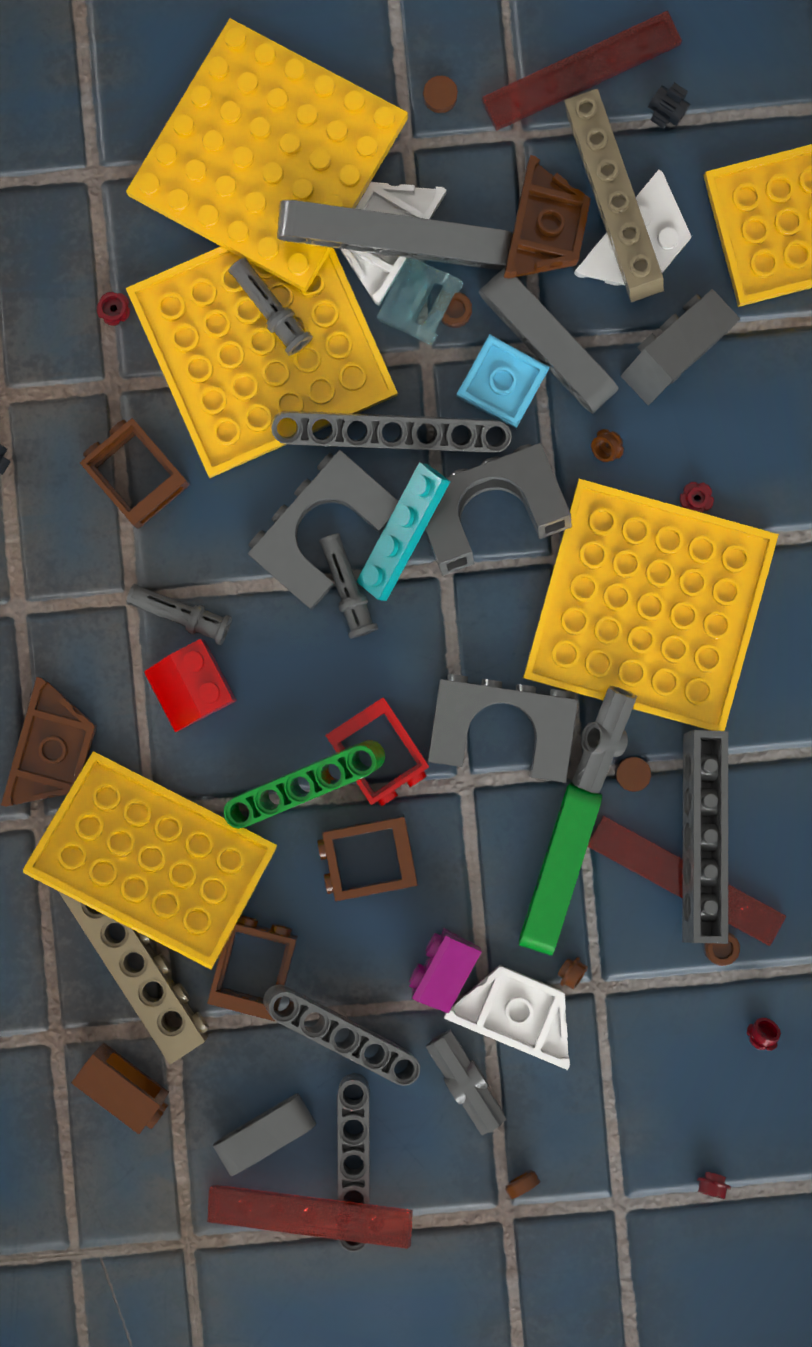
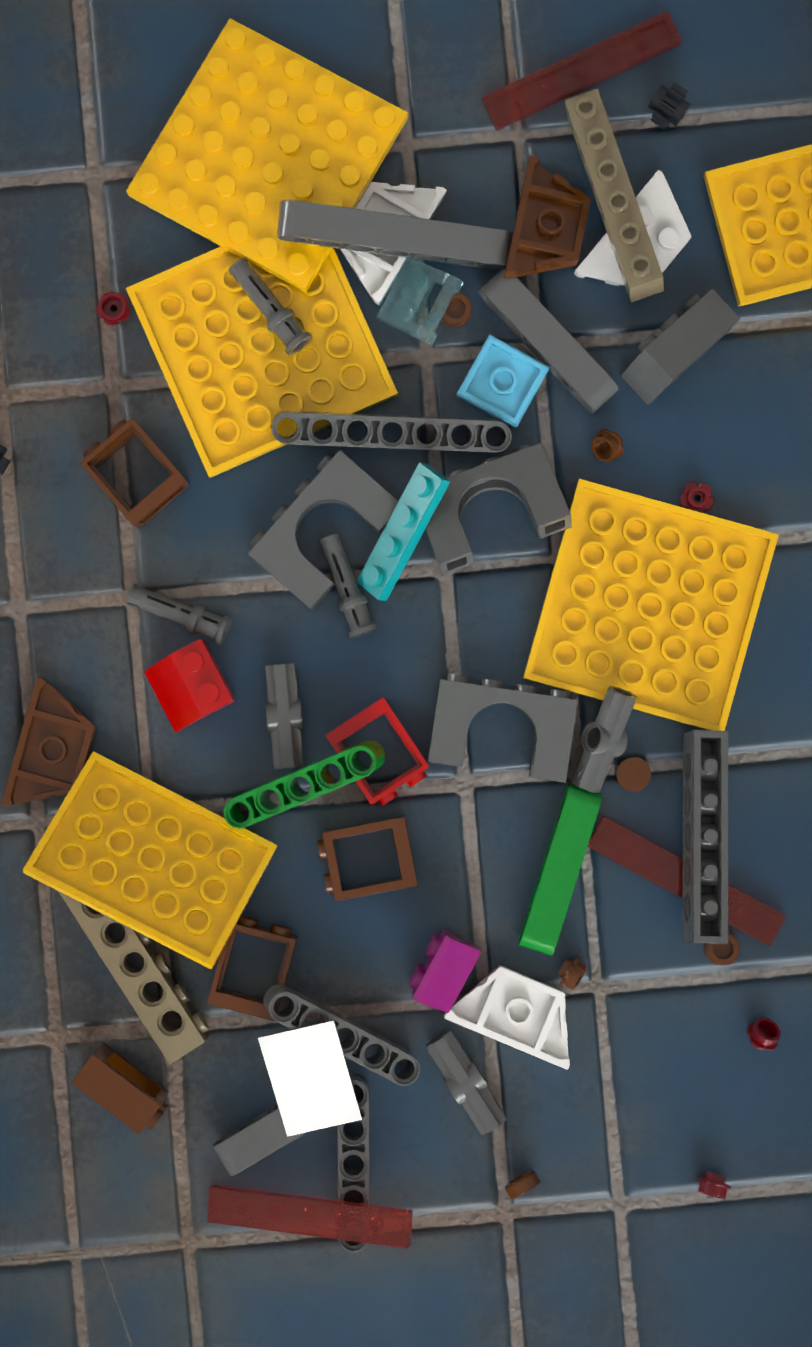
(284, 716): none -> dark grey piece
(310, 1078): none -> white sticker
(440, 94): reddish brown tile -> none

